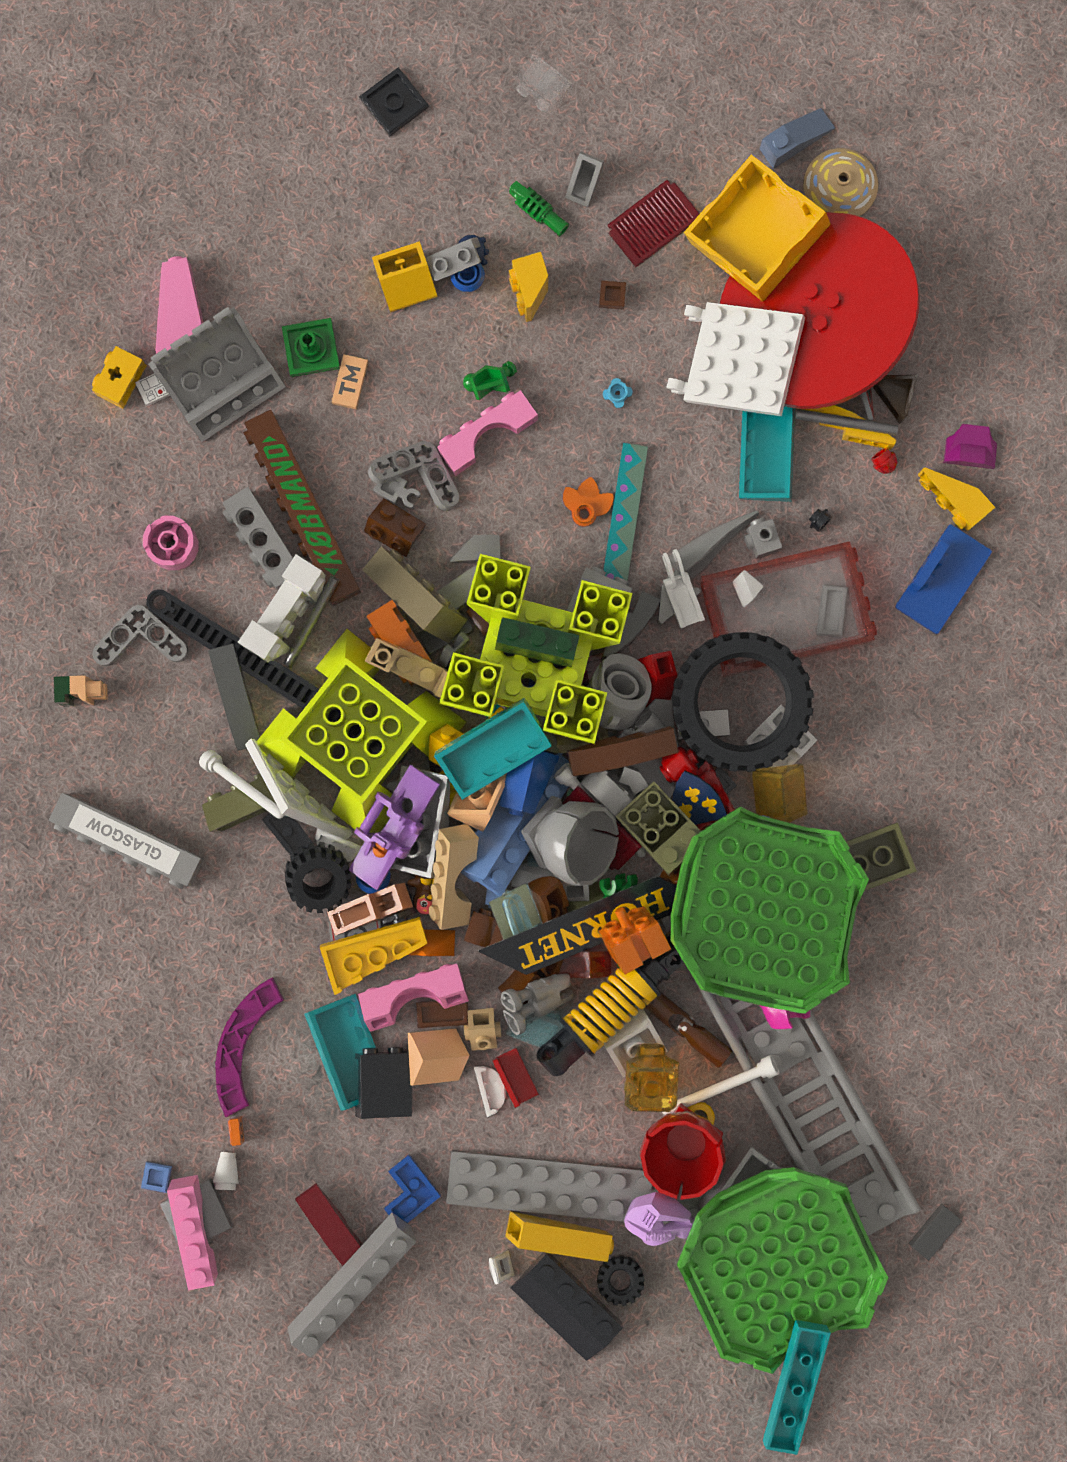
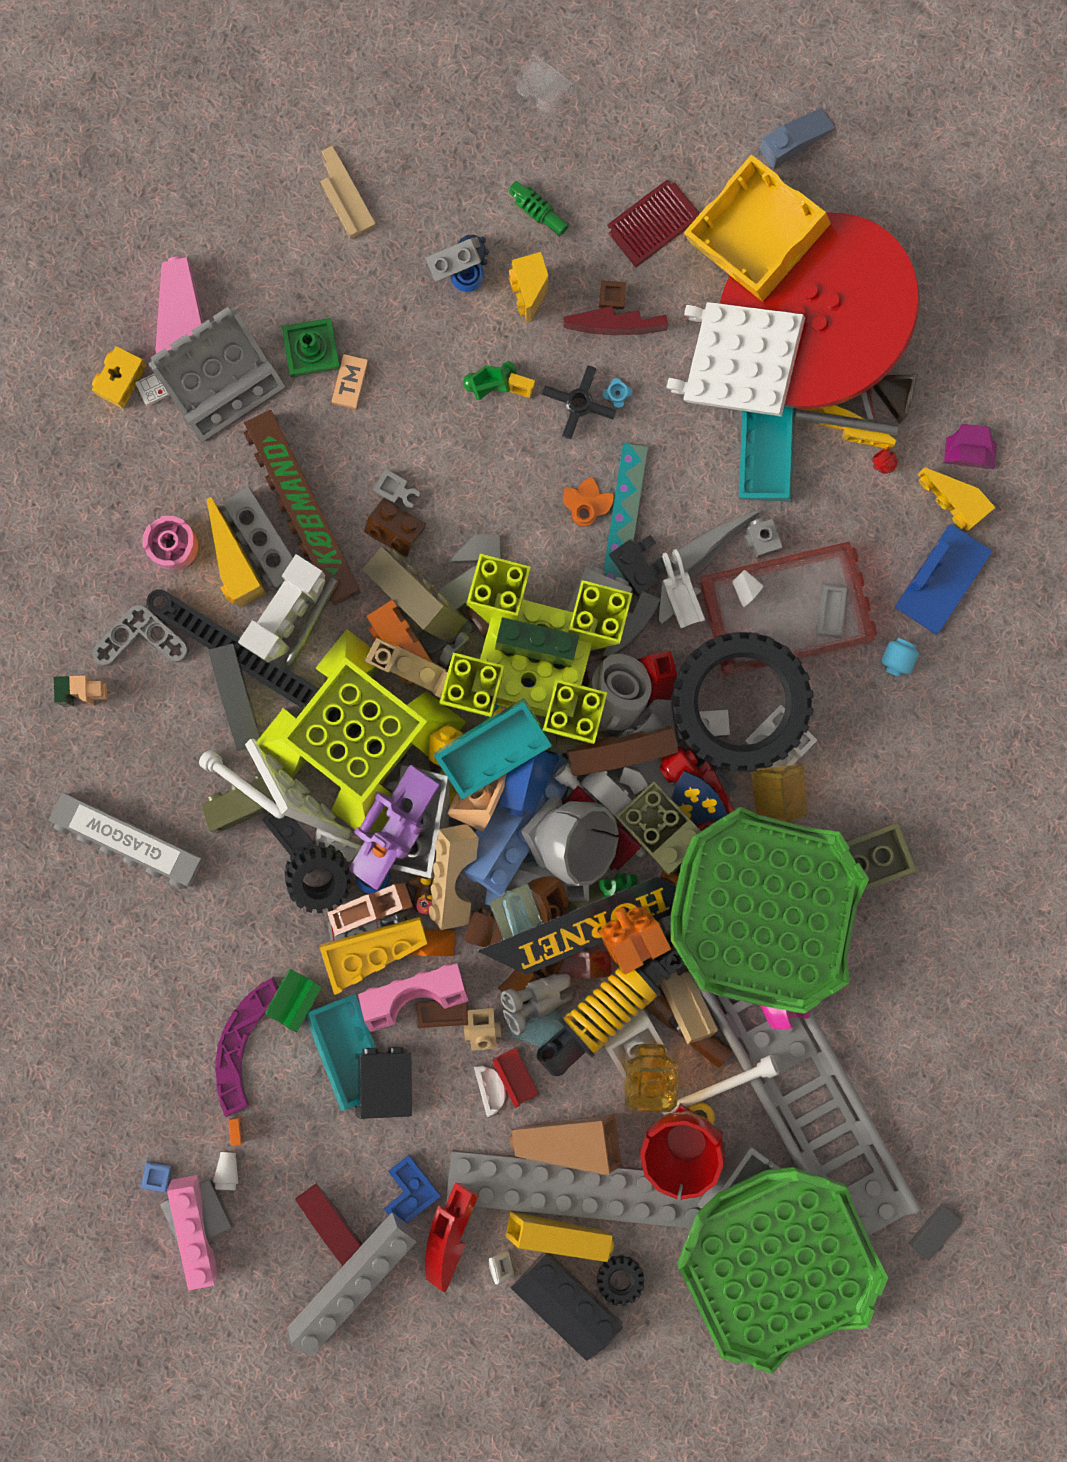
(235, 569): none -> yellow slope
(293, 1000): none -> green panel
(345, 196): none -> tan piece
(394, 101): black tile -> none
(404, 276): yellow slope -> none
(424, 466): light grey beam -> none
(436, 1056): light nougat slope -> none
(444, 1238): none -> red slope
(513, 414): bright pink arch -> none
(521, 385): none -> yellow tile
(574, 1143): none -> medium nougat slope
(581, 392): none -> black bar
(584, 179): light grey slope -> none
(606, 323): none -> dark red slope
(634, 566): none -> black plate
(646, 1217): lavender helmet -> none
(688, 1007): none -> tan piece
(796, 1387): teal piece -> none
(819, 519): black plate -> none
(829, 193): tan dish -> none
(900, 657): none -> medium azure head

